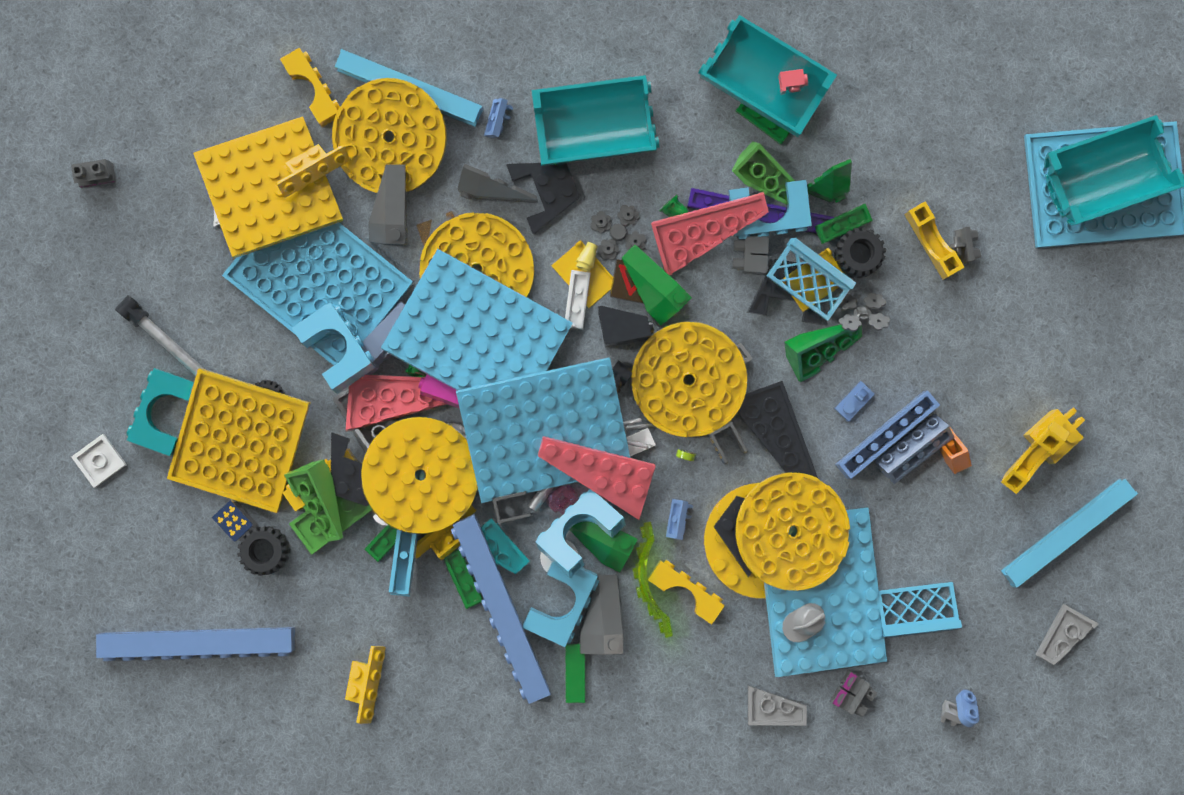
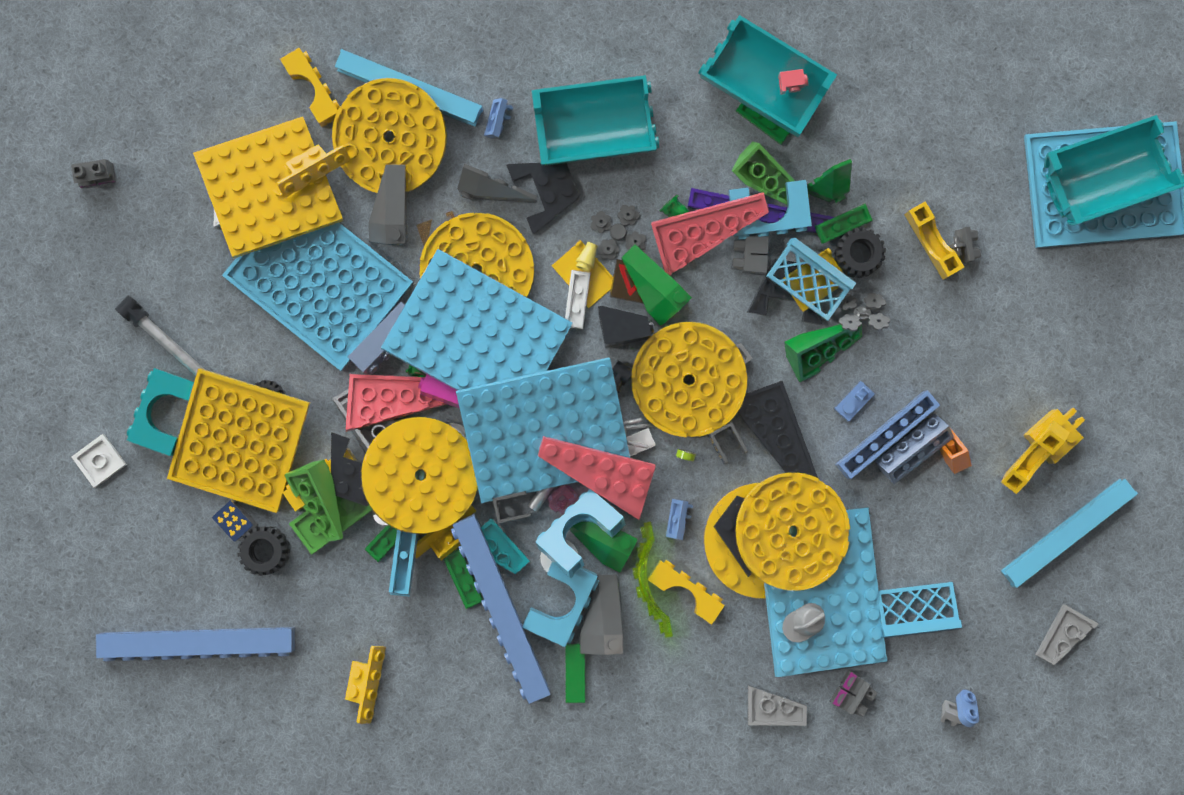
(355, 362): medium azure arch -> none

